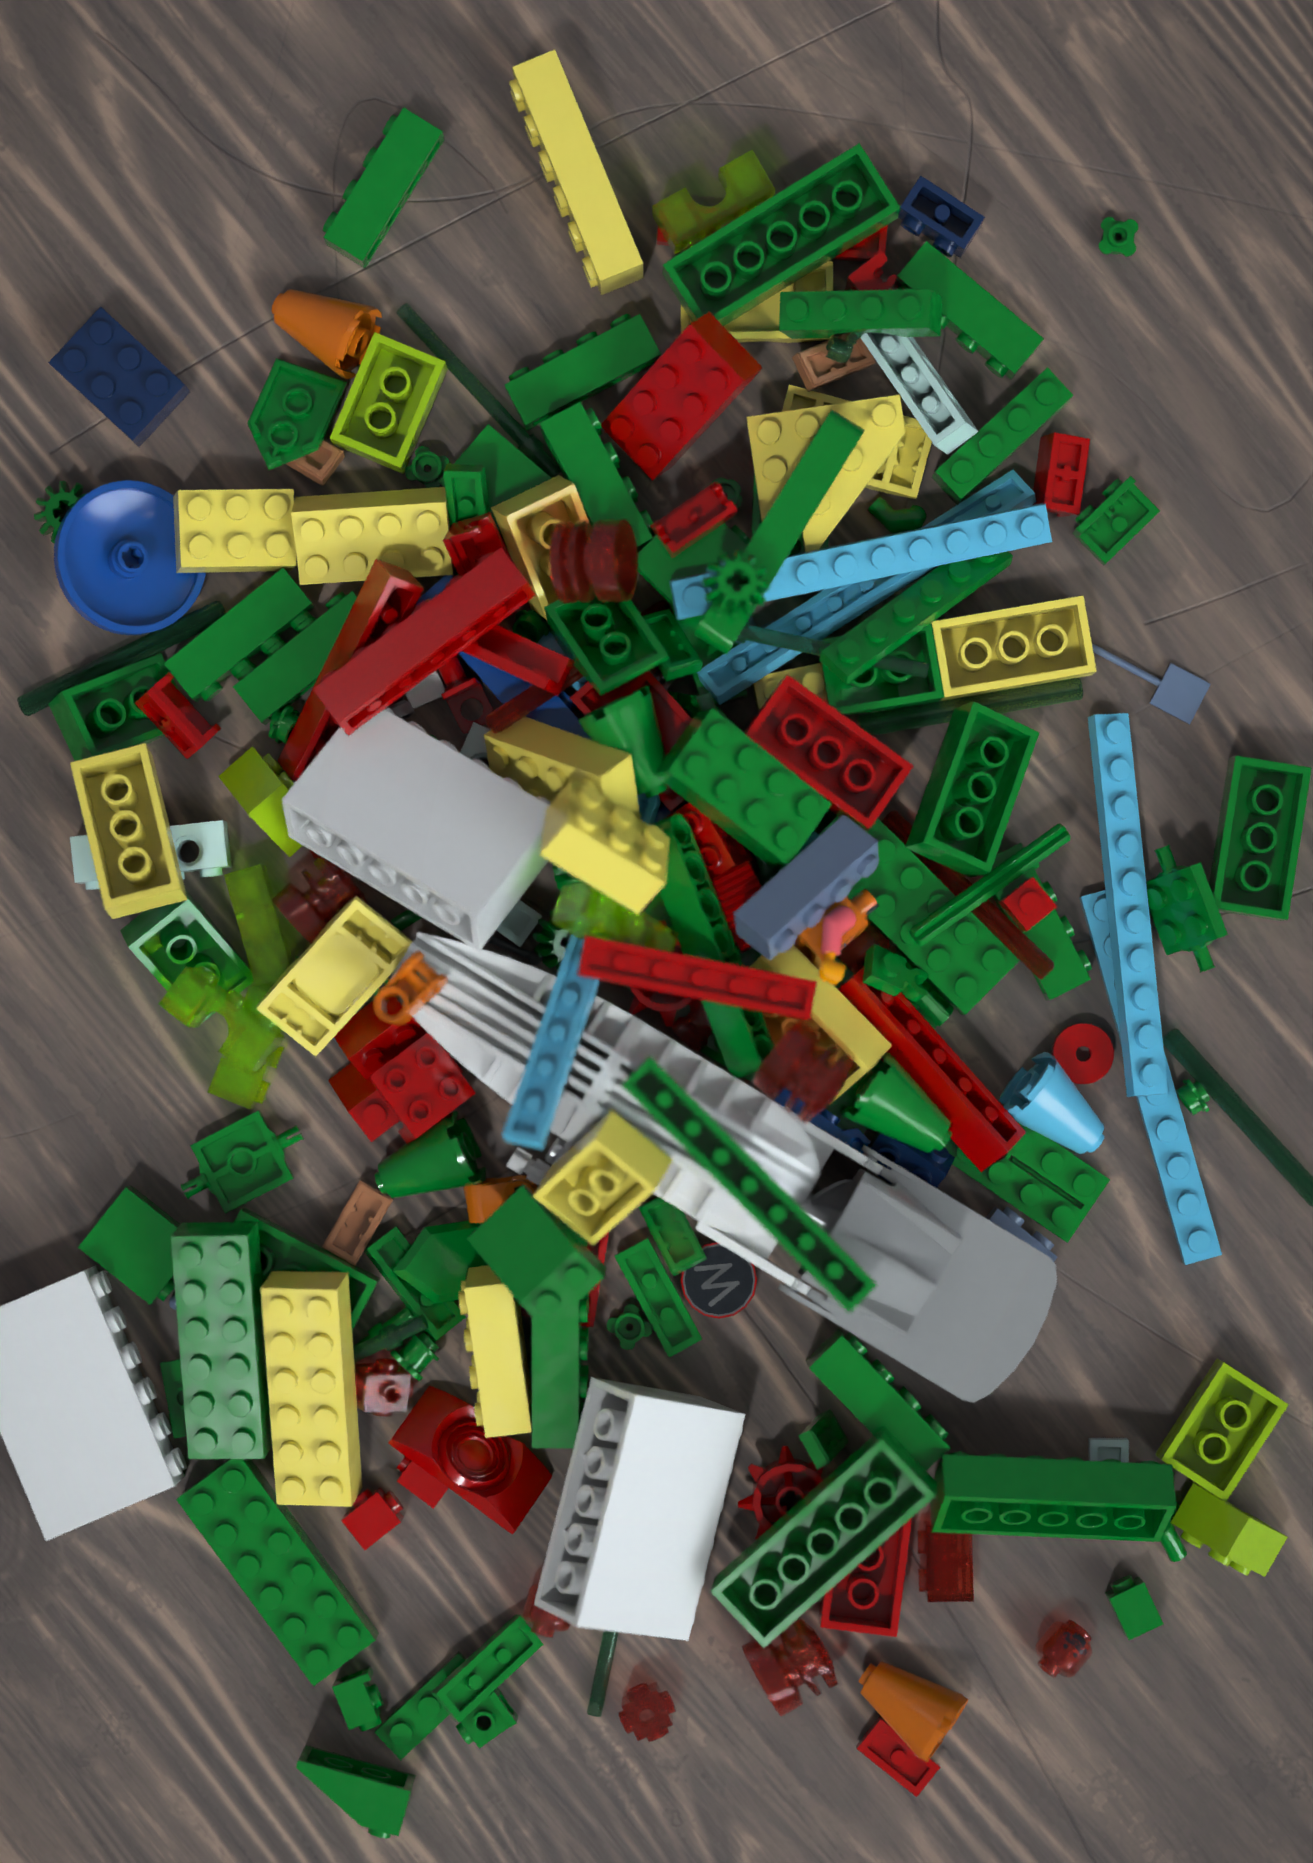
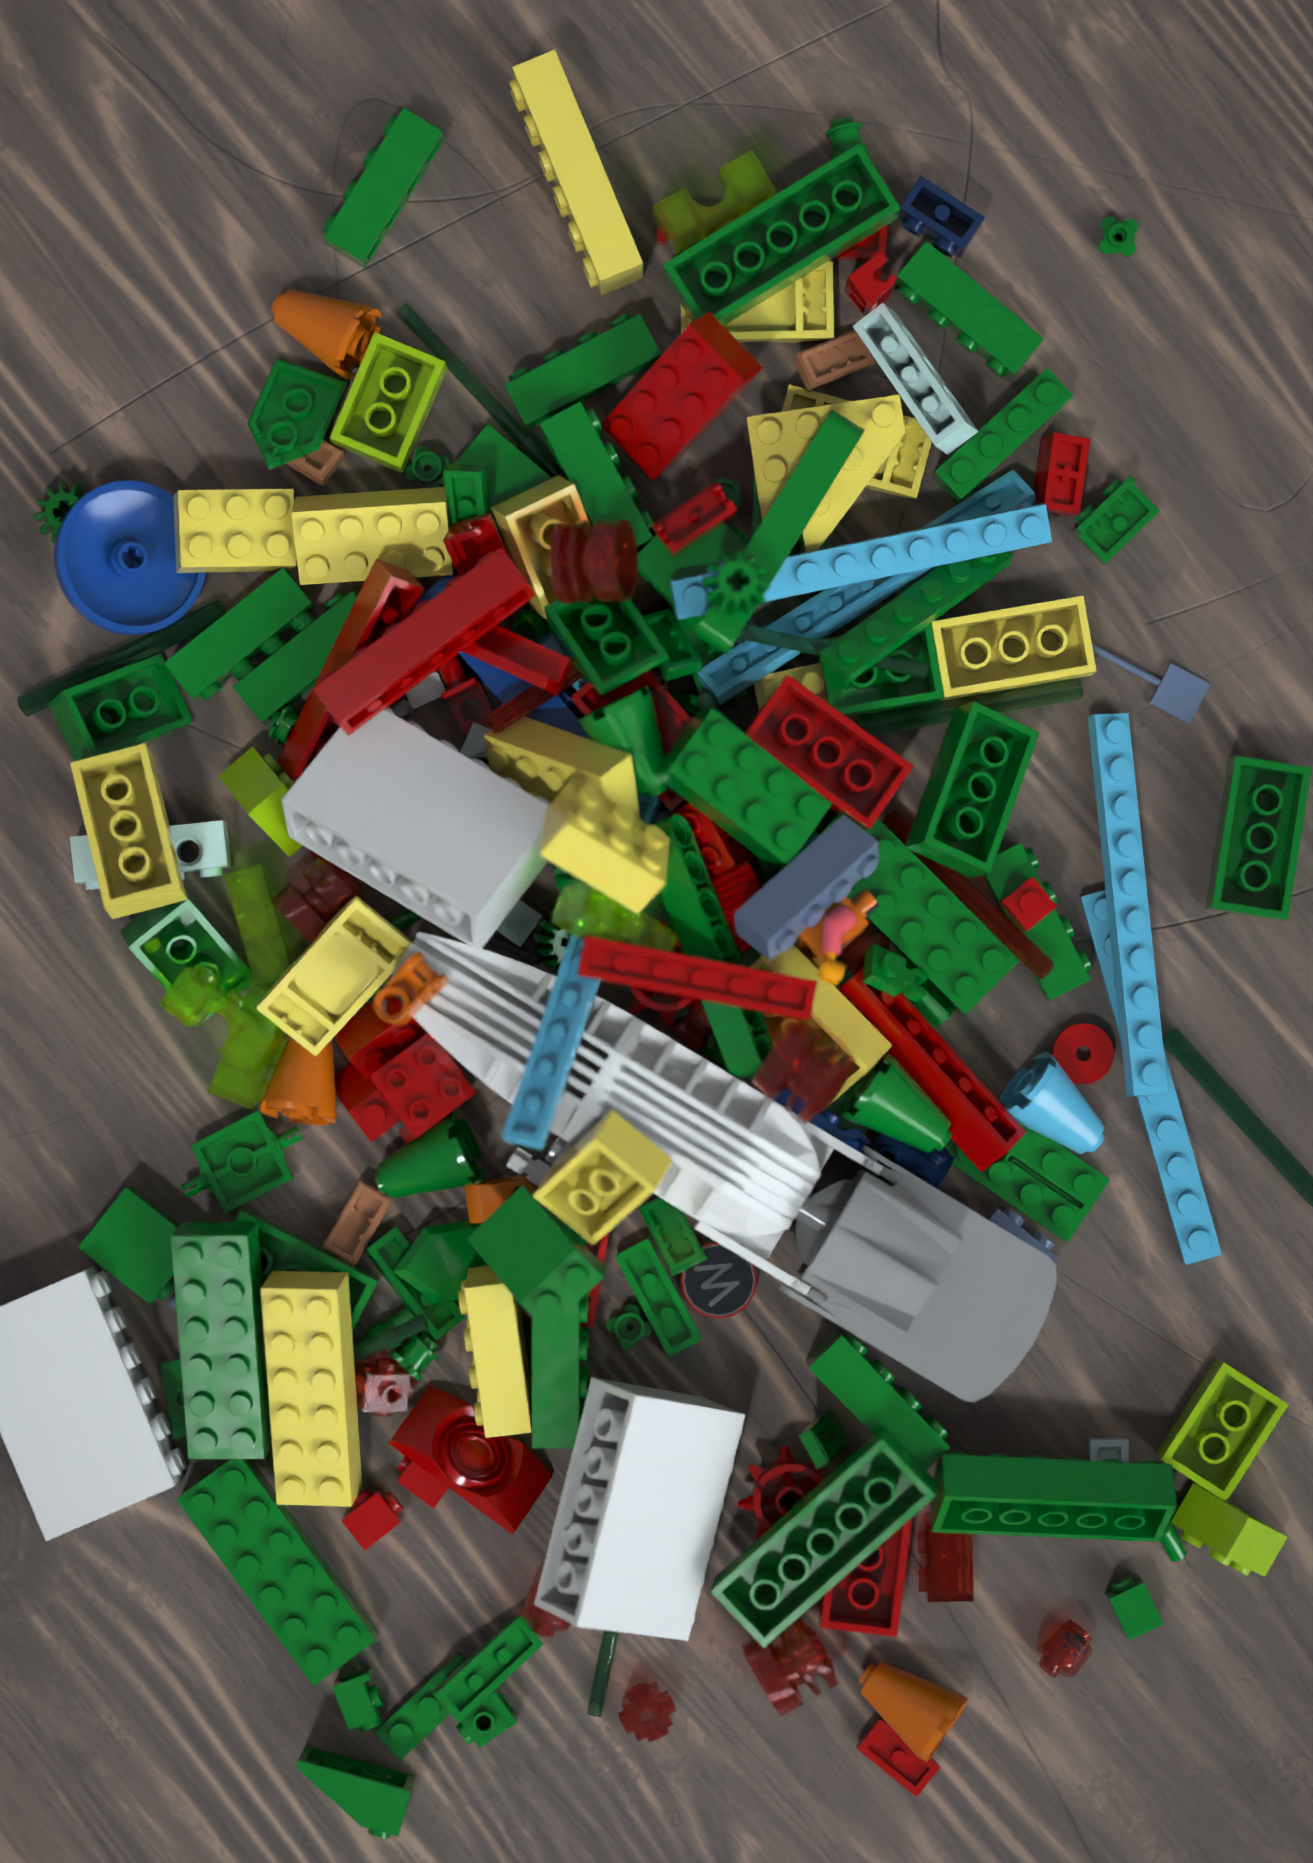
(119, 377): dark blue brick -> none
(176, 717): red hinge -> none
(302, 1086): none -> orange cone
(749, 1185): green brick -> none
(841, 349): clear green hand -> none
(844, 135): none -> green brick
(877, 311): green arch -> none
(897, 520): green arm -> none
(990, 884): green axle -> none
(1184, 909): green plate -> none
(1193, 1097): green plate -> none

